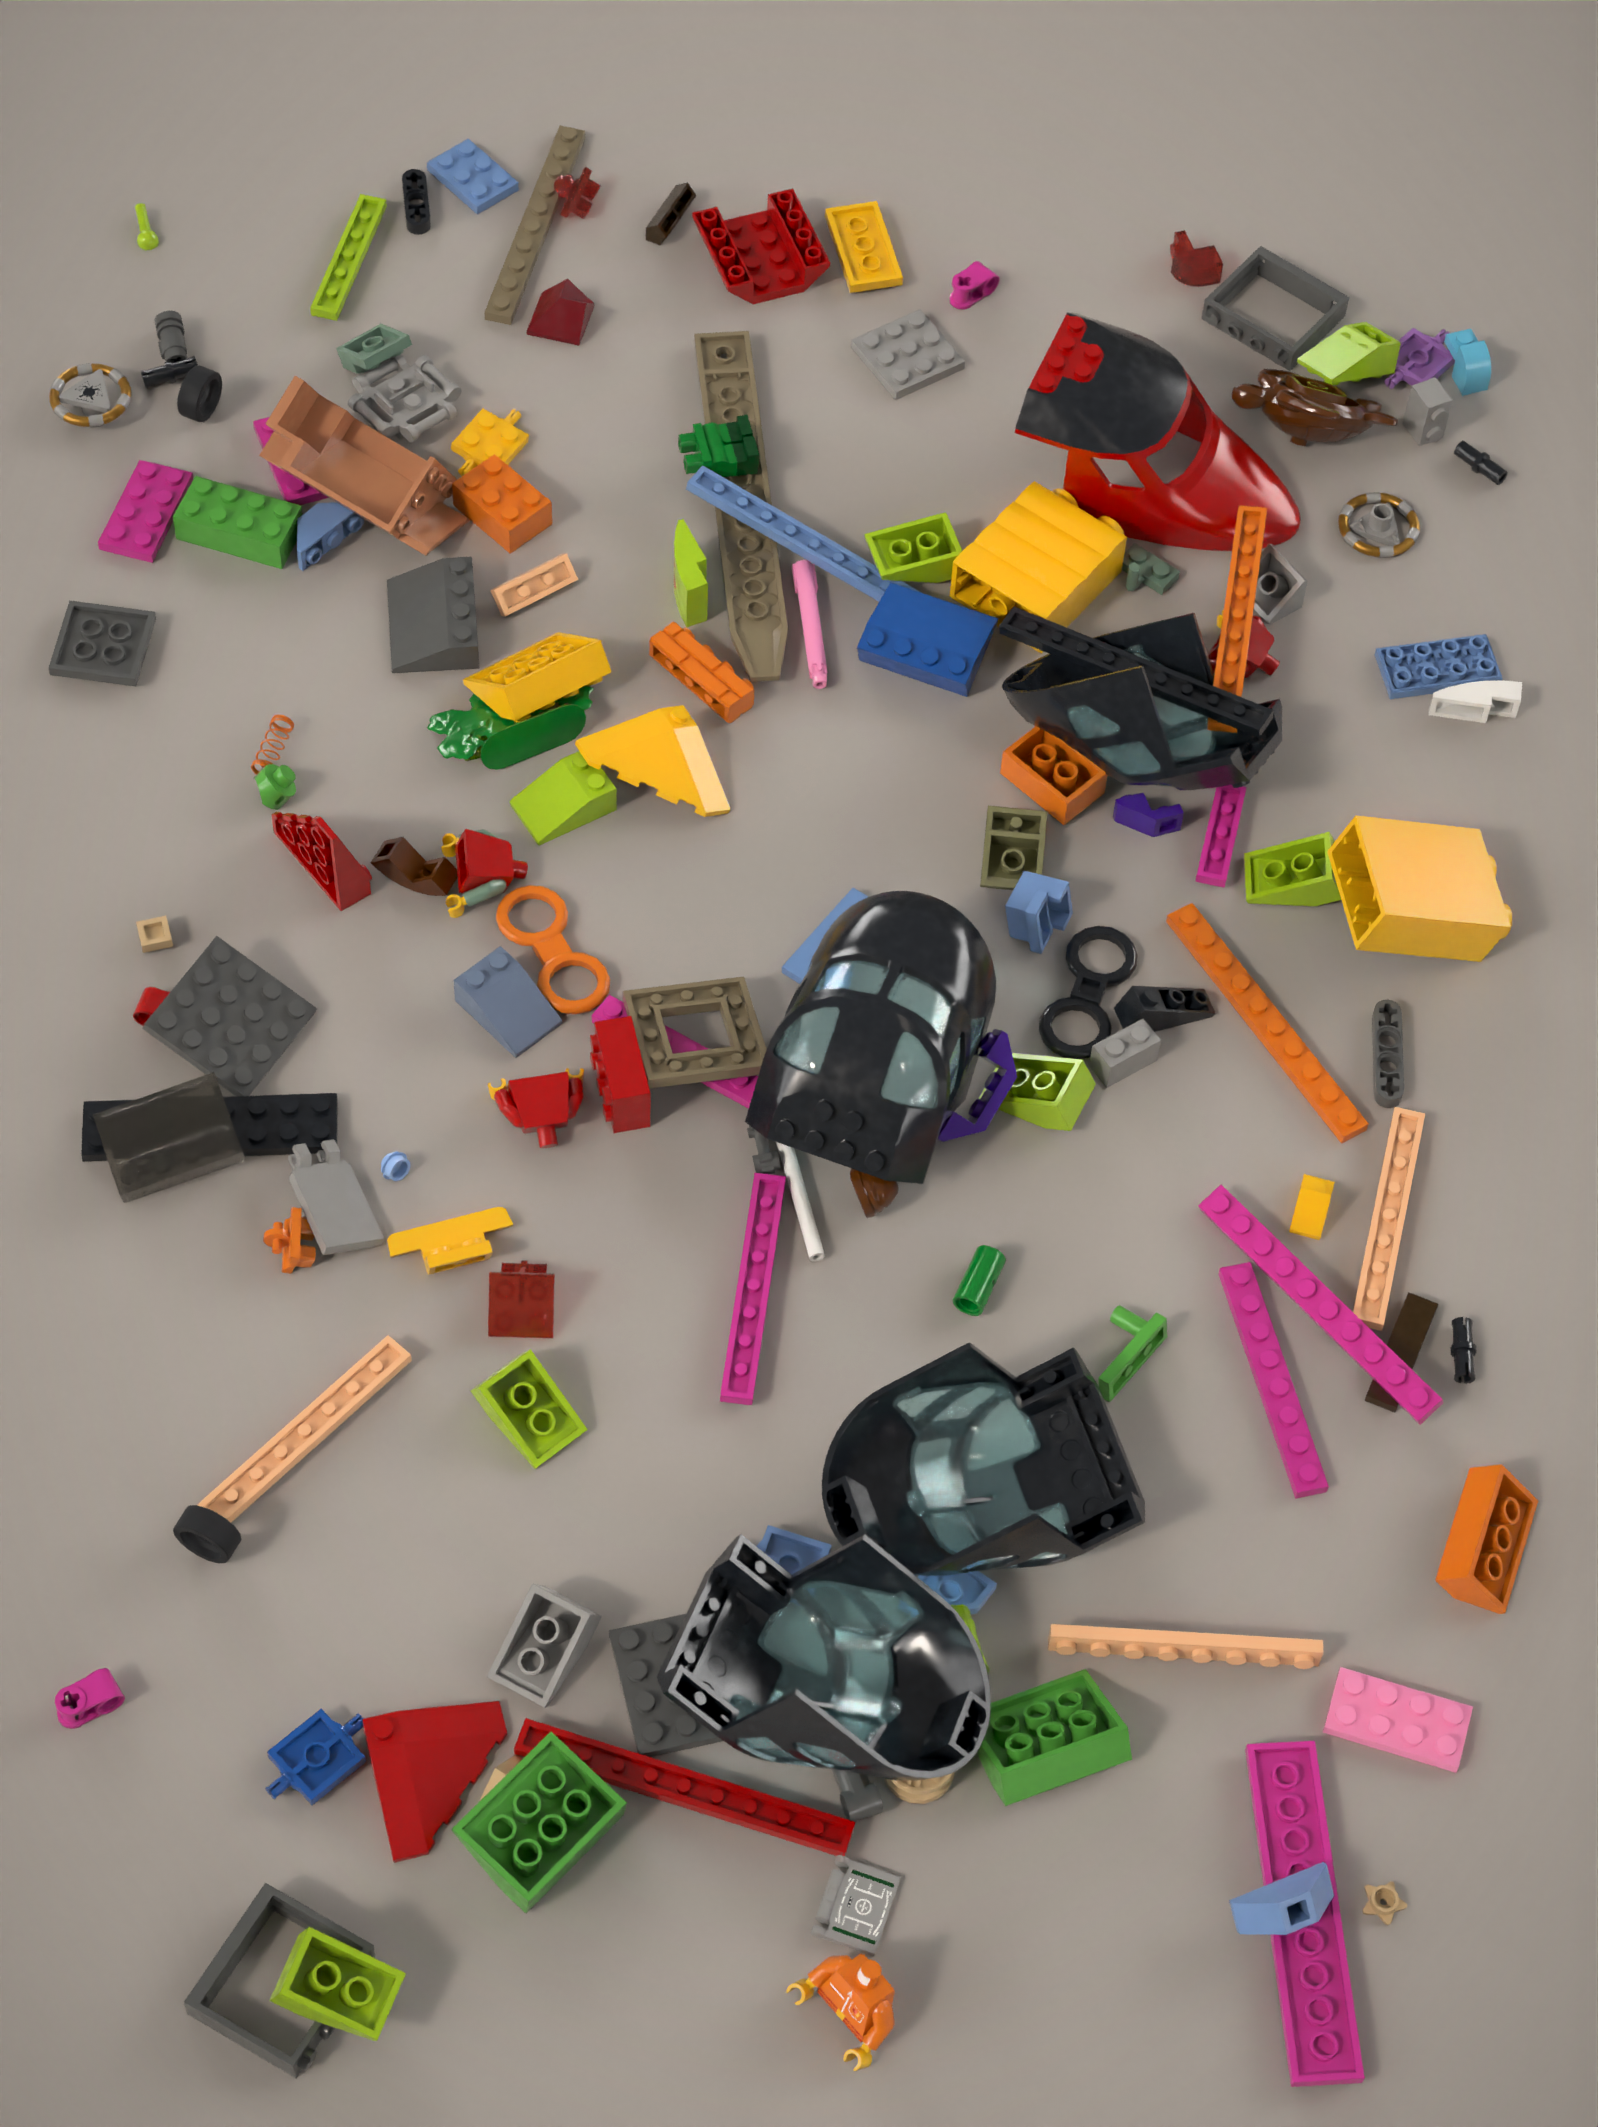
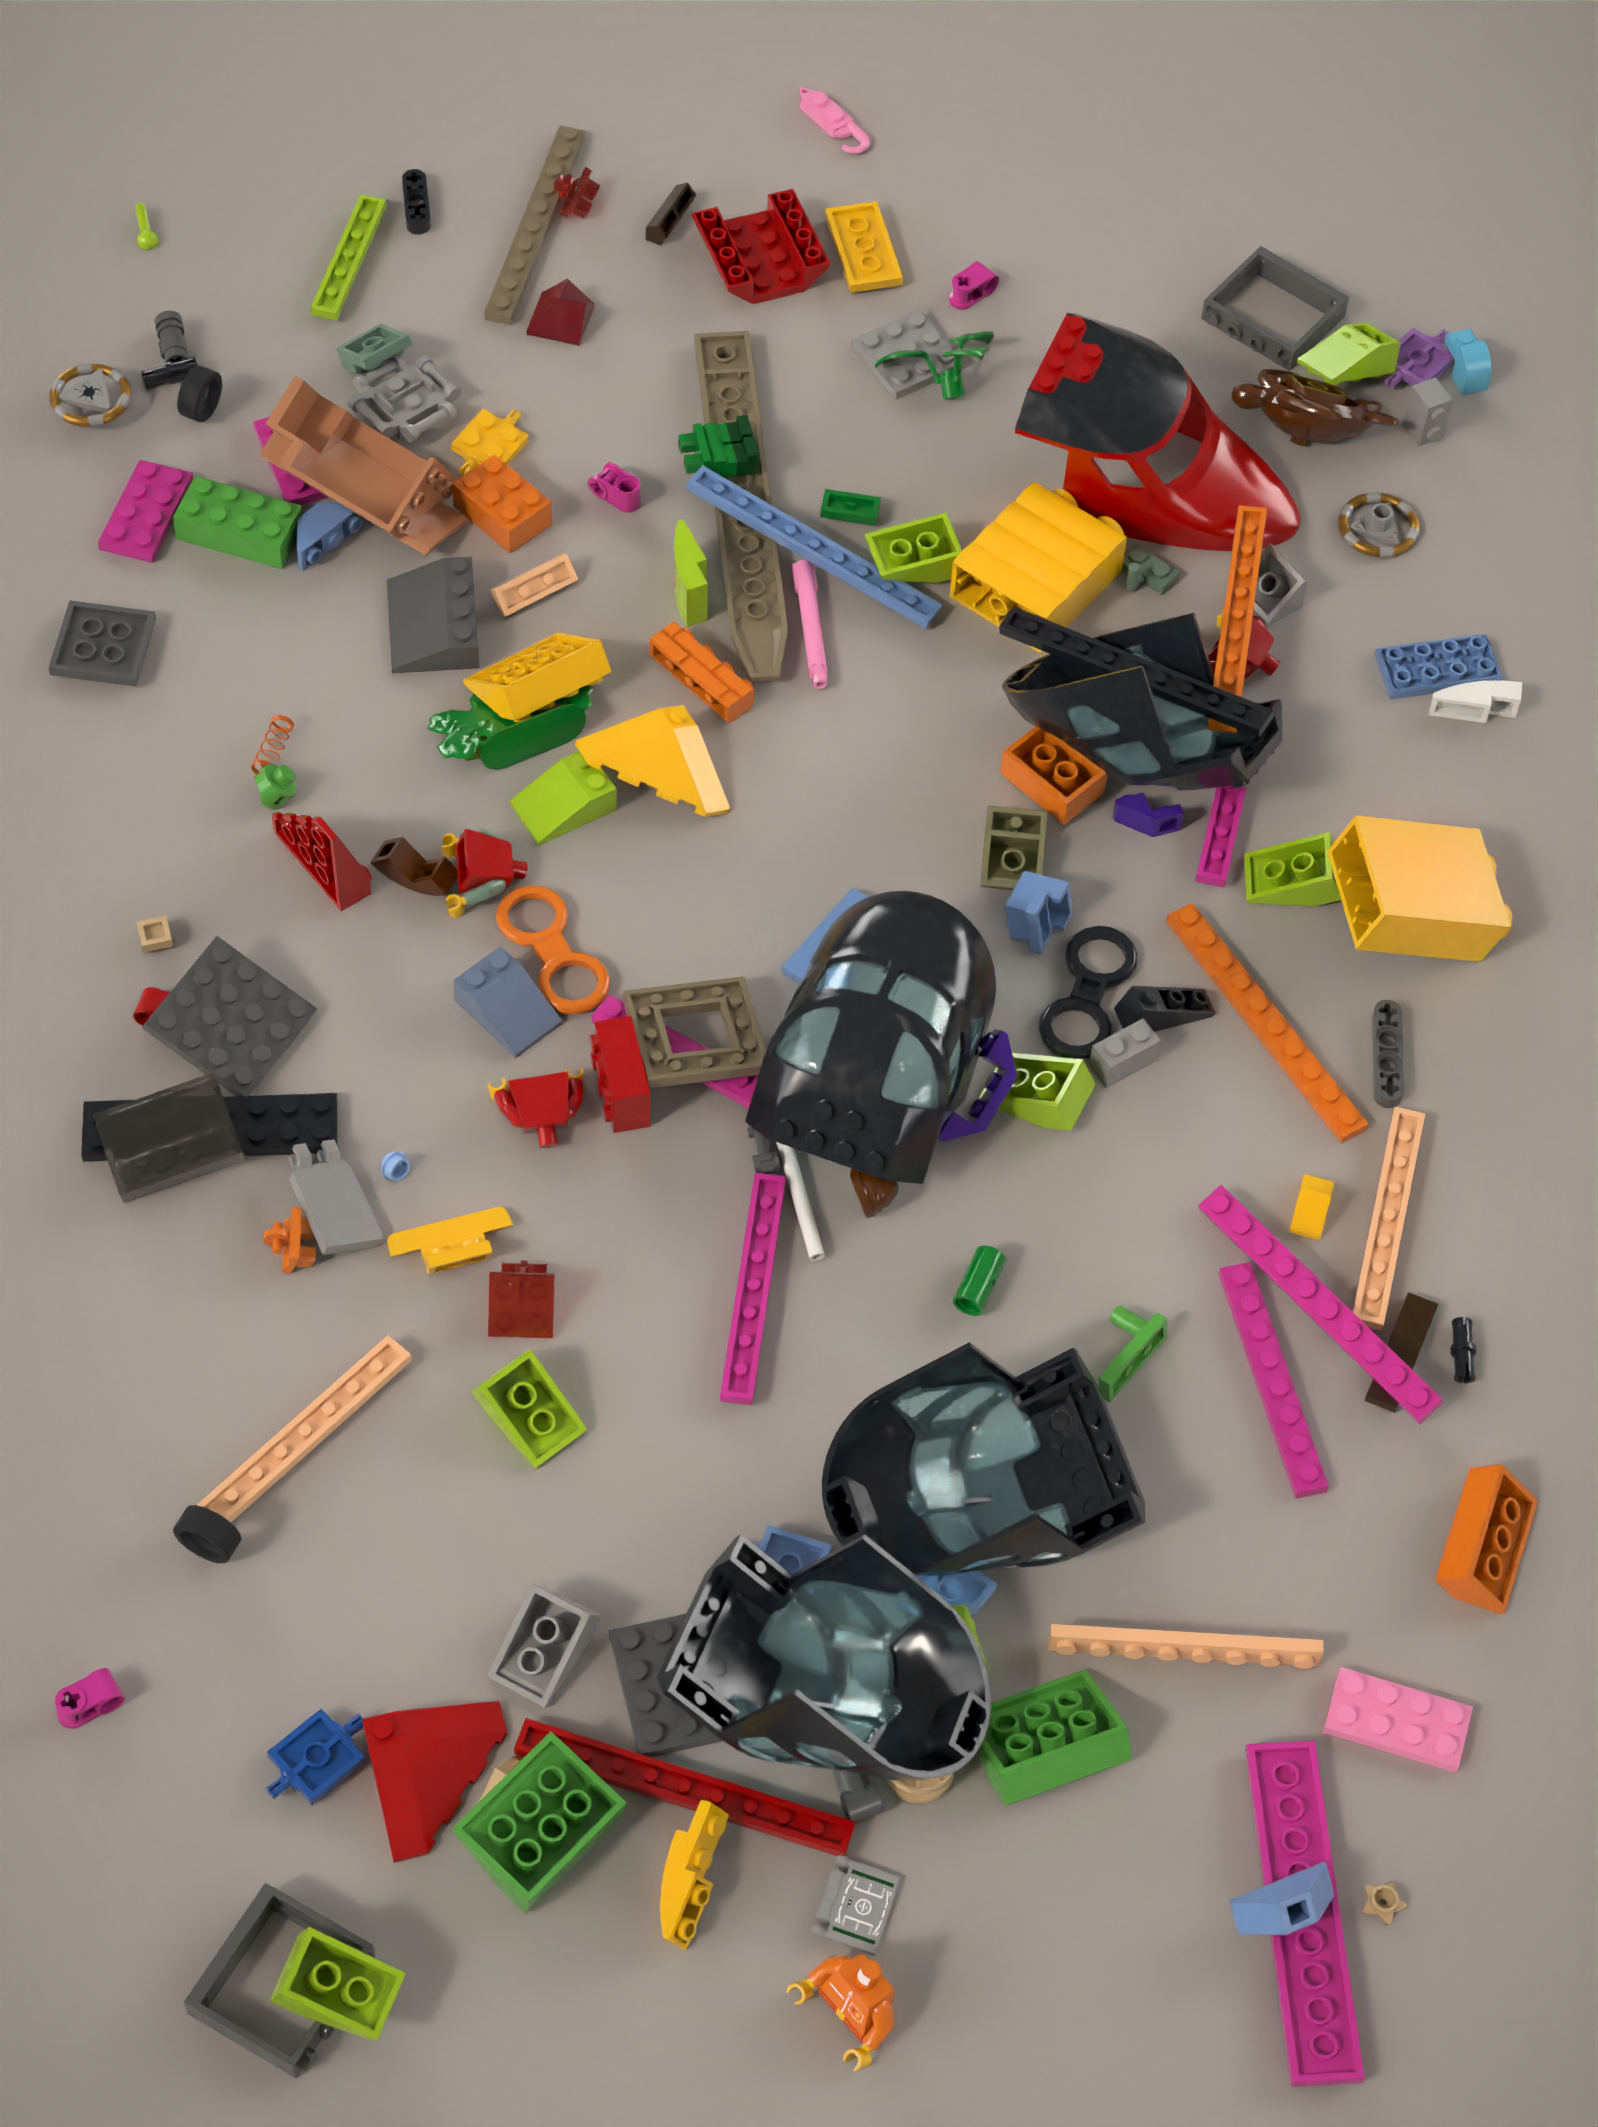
(472, 176): medium blue plate -> none
(616, 488): none -> dark pink piece
(683, 1882): none -> yellow slope
(832, 119): none -> bright pink plate
(850, 507): none -> green plate
(926, 639): blue slope -> none
(952, 380): none -> green plant
(1194, 266): clear red brick -> none
(1480, 462): black pin -> none

